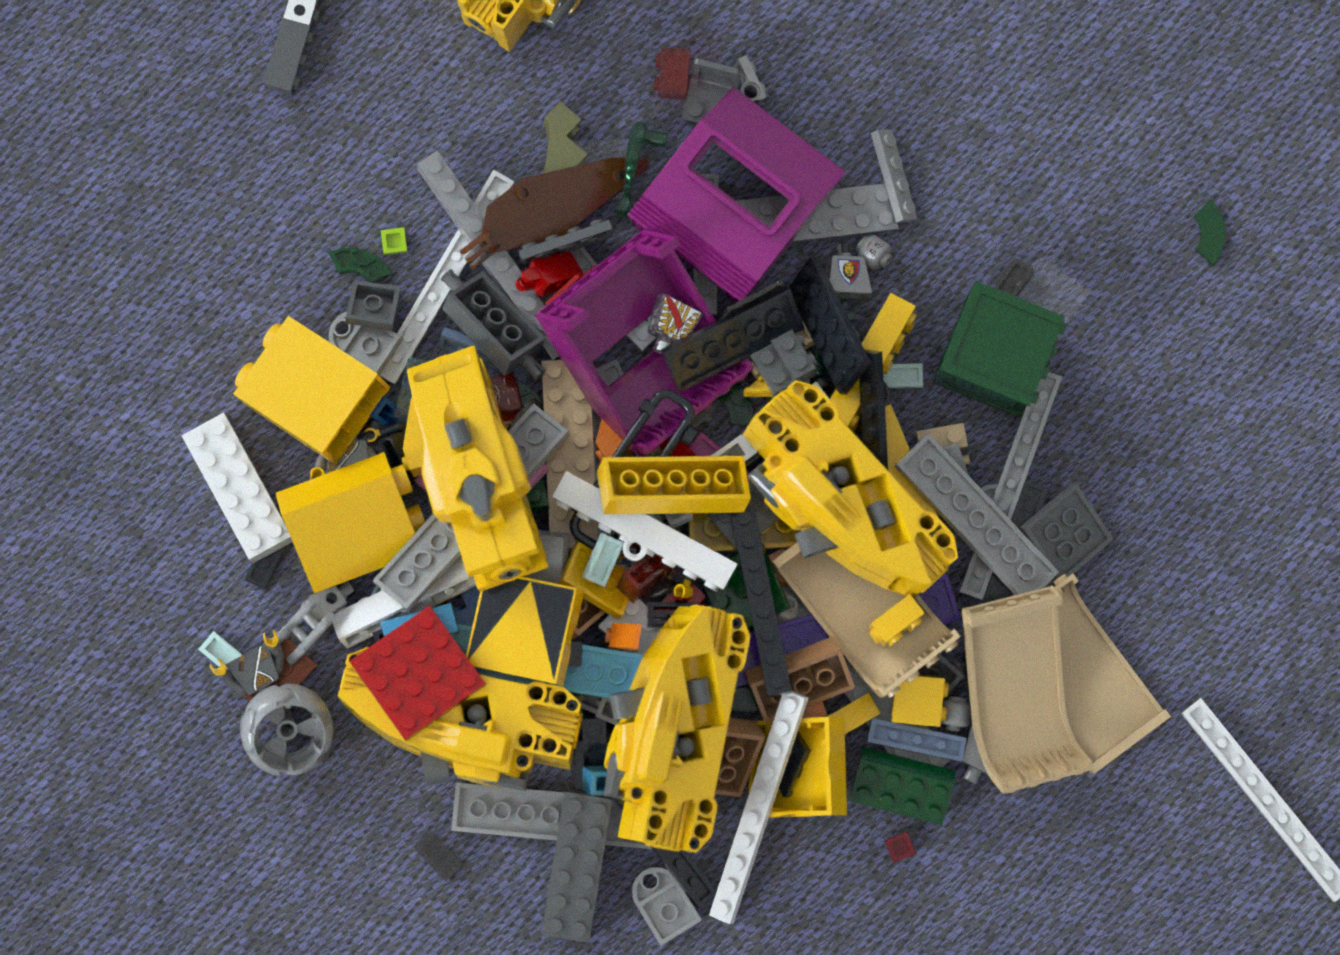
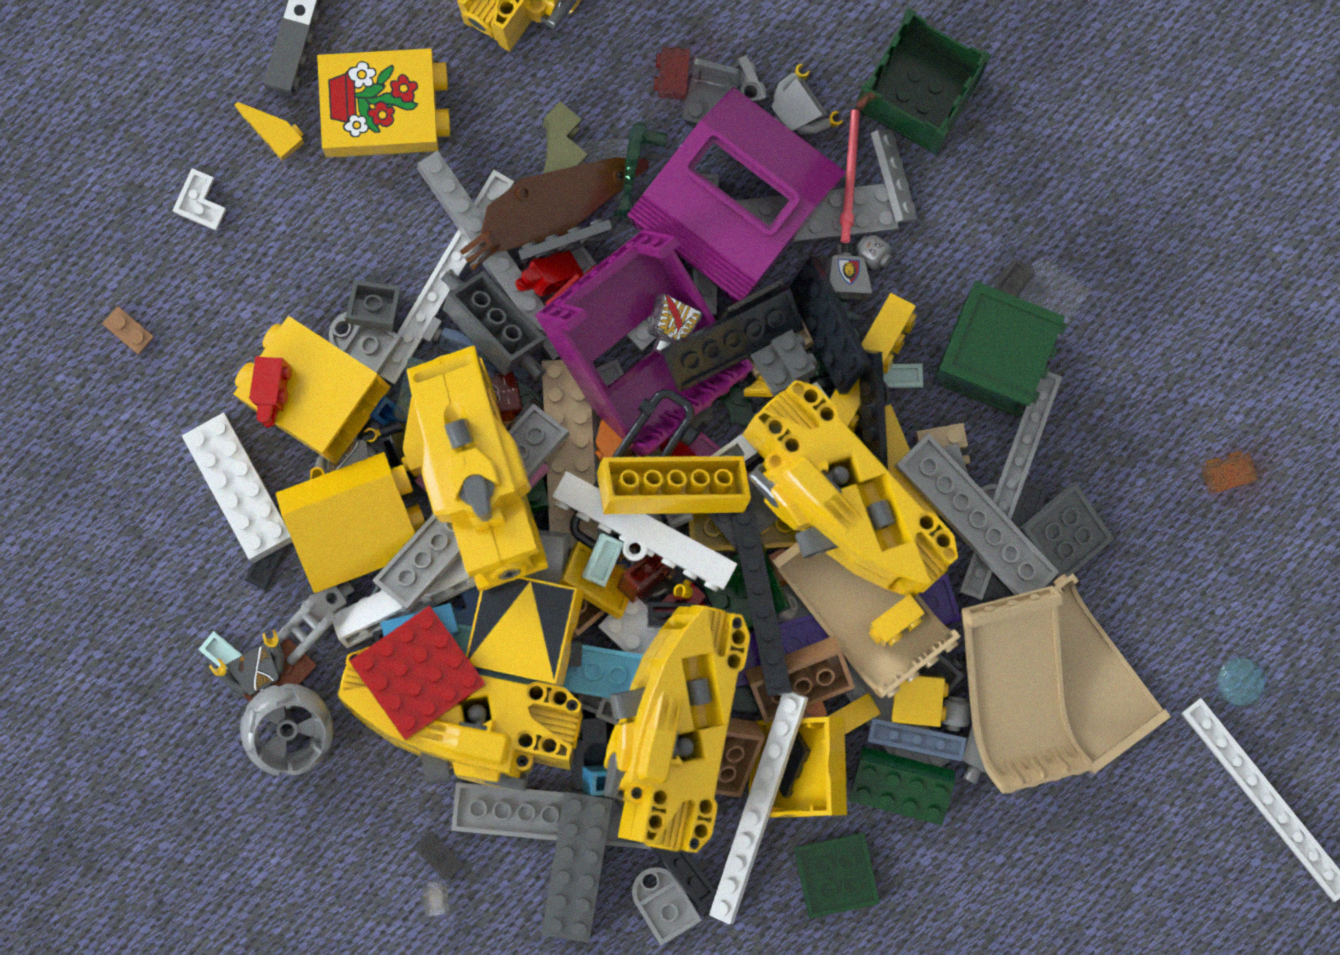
(128, 330): none -> medium nougat plate
(192, 201): none -> white plate
(269, 388): none -> red hinge
(273, 130): none -> yellow slope
(360, 262): dark green tile -> none
(381, 102): none -> yellow brick
(394, 241): lime plate -> none
(433, 331): none -> light grey plate
(436, 899): none -> clear slope
(623, 636): orange slope -> none
(799, 107): none -> light grey torso
(836, 875): none -> dark green plate
(847, 216): none -> coral bar
(899, 847): dark red plate -> none
(922, 83): none -> dark green container
(1212, 232): dark green tile -> none
(1228, 473): none -> clear orange brick
(1240, 682): none -> clear light blue dish

